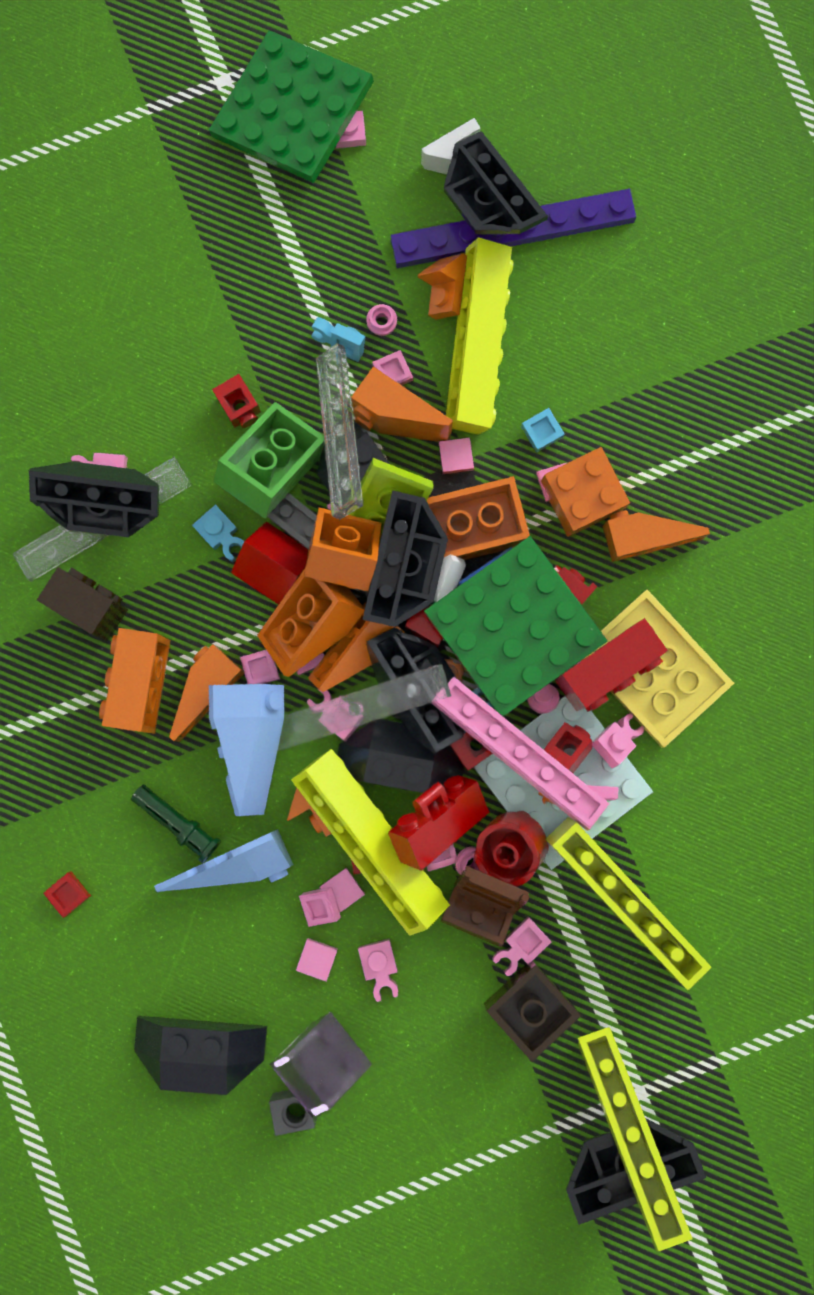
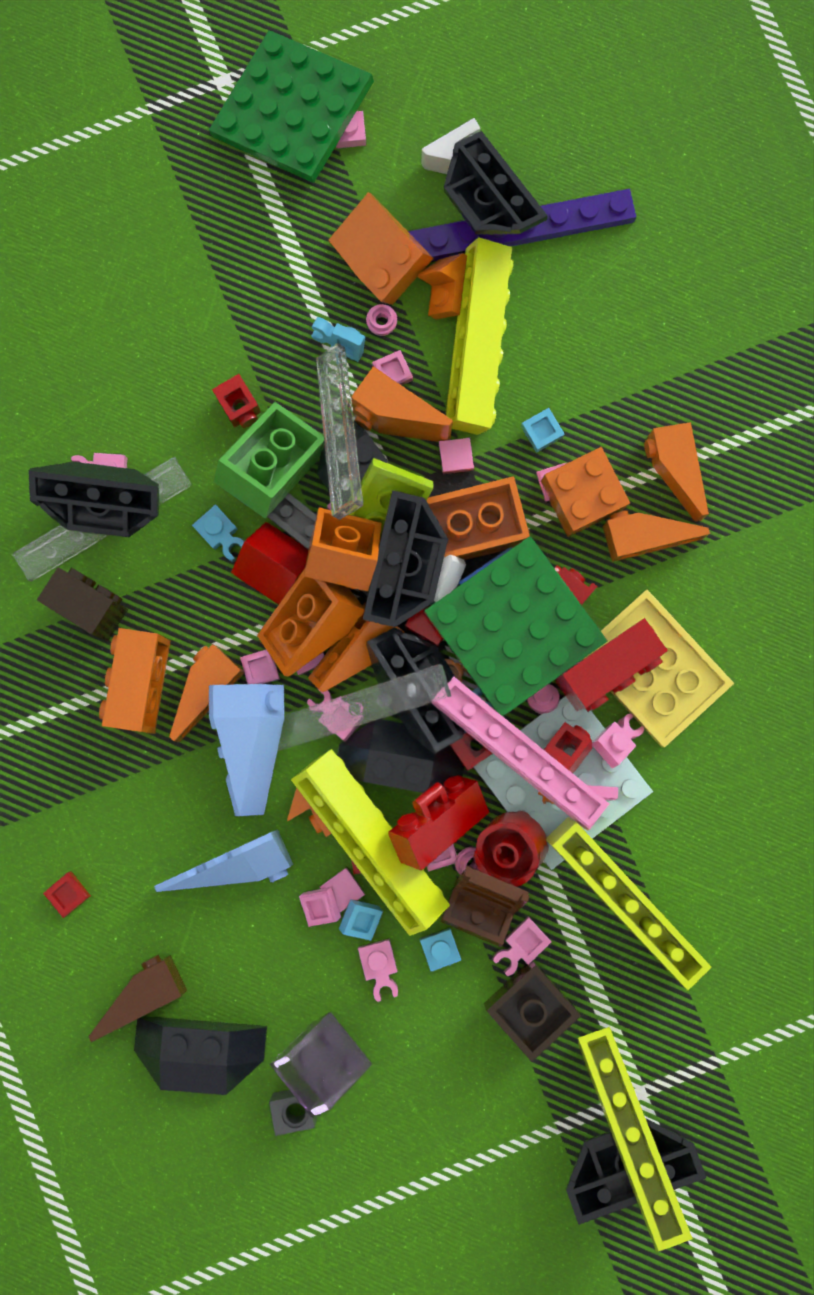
(147, 991): none -> reddish brown slope
(186, 831): dark green pin -> none
(316, 959): bright pink tile -> none
(360, 920): none -> medium azure plate
(380, 250): none -> orange slope
(440, 949): none -> medium azure plate
(677, 463): none -> orange slope

